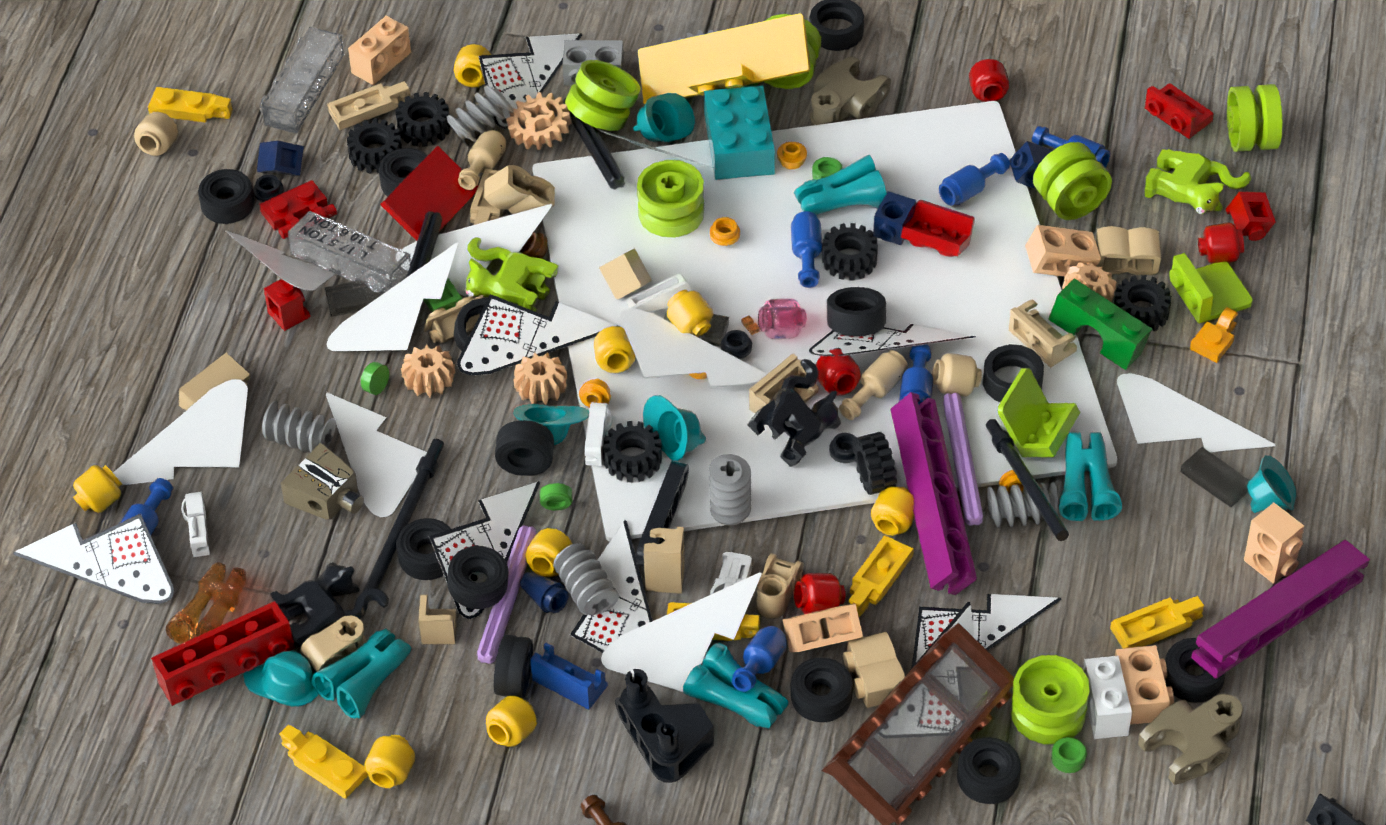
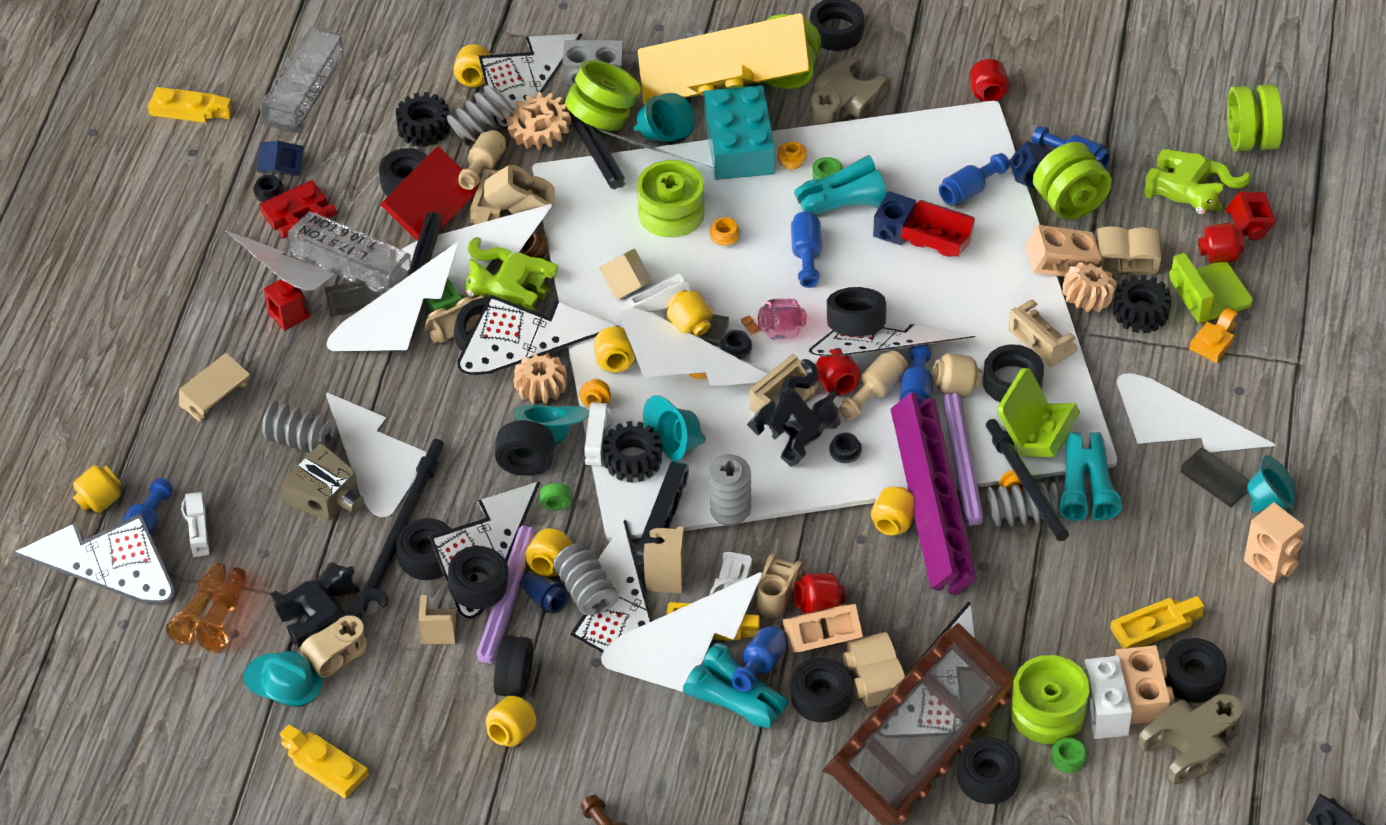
(155, 133): tan head -> none
(201, 437): white sticker -> none
(222, 653): red brick -> none
(226, 182): black tyre -> none
(361, 672): teal piece -> none
(367, 104): tan hinge -> none
(372, 134): black tyre -> none
(375, 378): bright green tile -> none
(379, 50): light nougat brick -> none
(389, 761): yellow head -> none
(428, 370): light nougat gear -> none
(567, 678): blue hinge -> none
(666, 735): black piece -> none
(849, 239): black tyre -> none
(874, 462): black tyre -> none
(879, 572): yellow hinge -> none
(991, 626): white sticker -> none
(1121, 332): green arch -> none
(1178, 110): red bracket -> none
(1279, 609): magenta piece -> none

